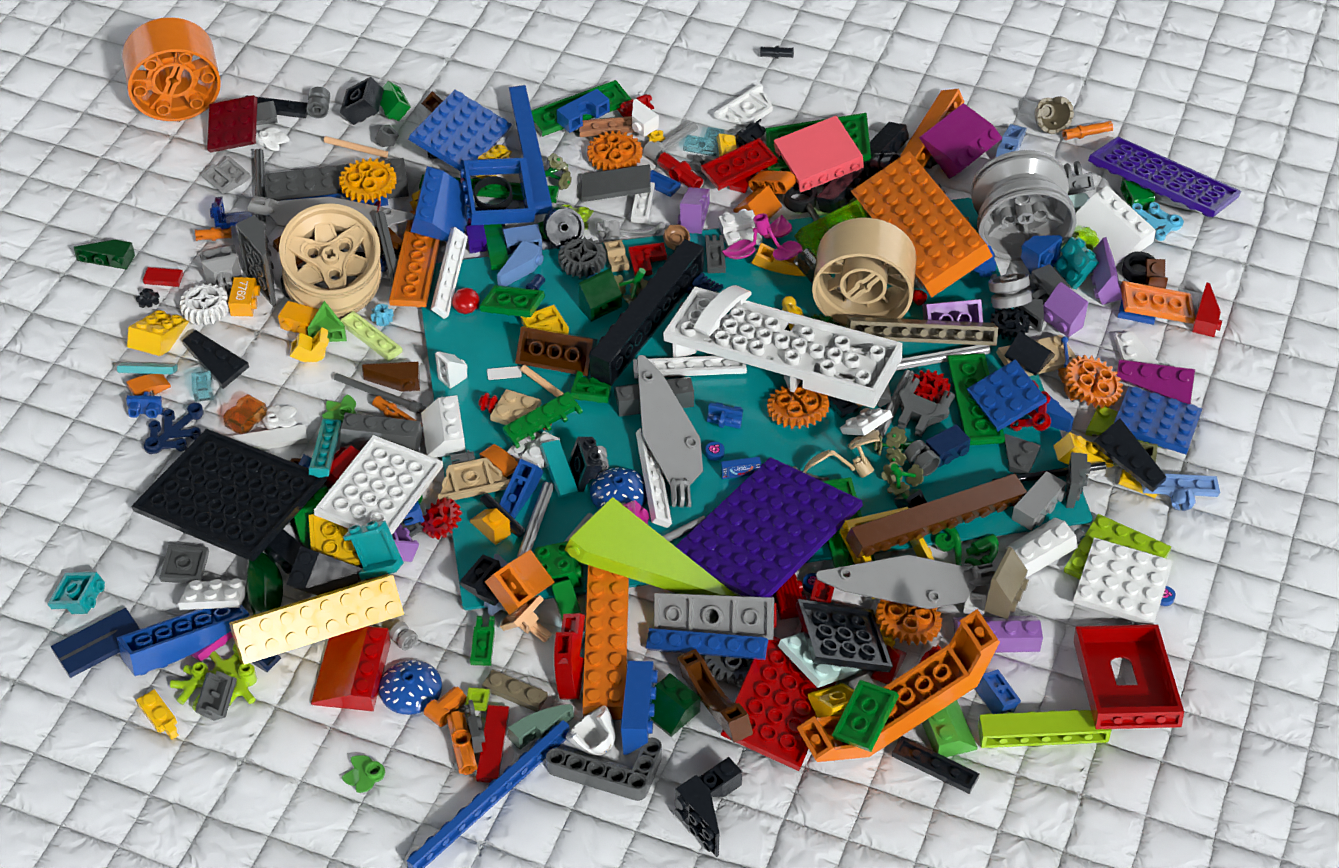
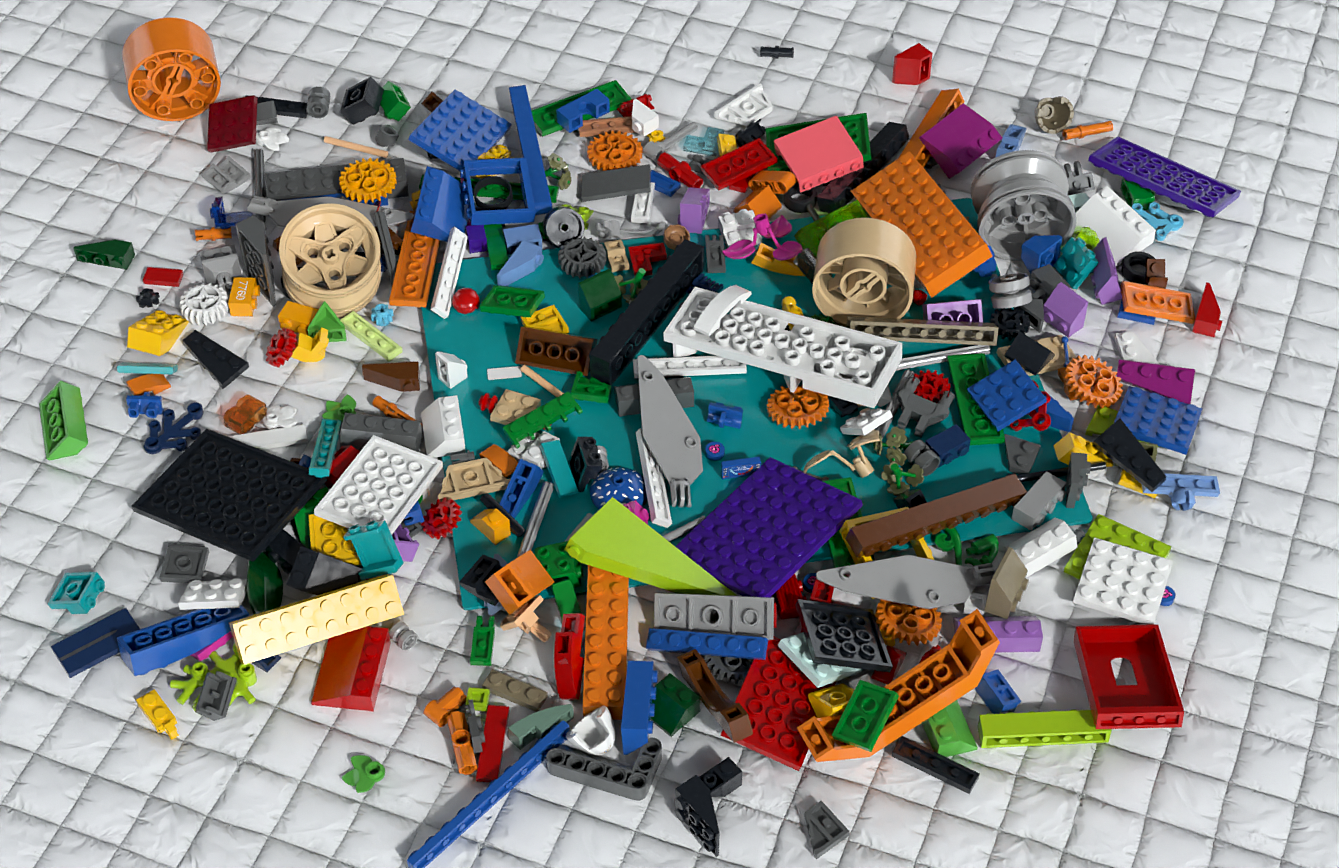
(63, 422): none -> bright green slope
(202, 386): clear light blue brick -> none
(281, 347): none -> red gear
(410, 695): blue dish -> none
(413, 406): dark grey bar -> none
(536, 283): dark blue pin -> none
(824, 829): none -> dark grey wing
(881, 160): black wheel -> none
(912, 66): none -> red slope

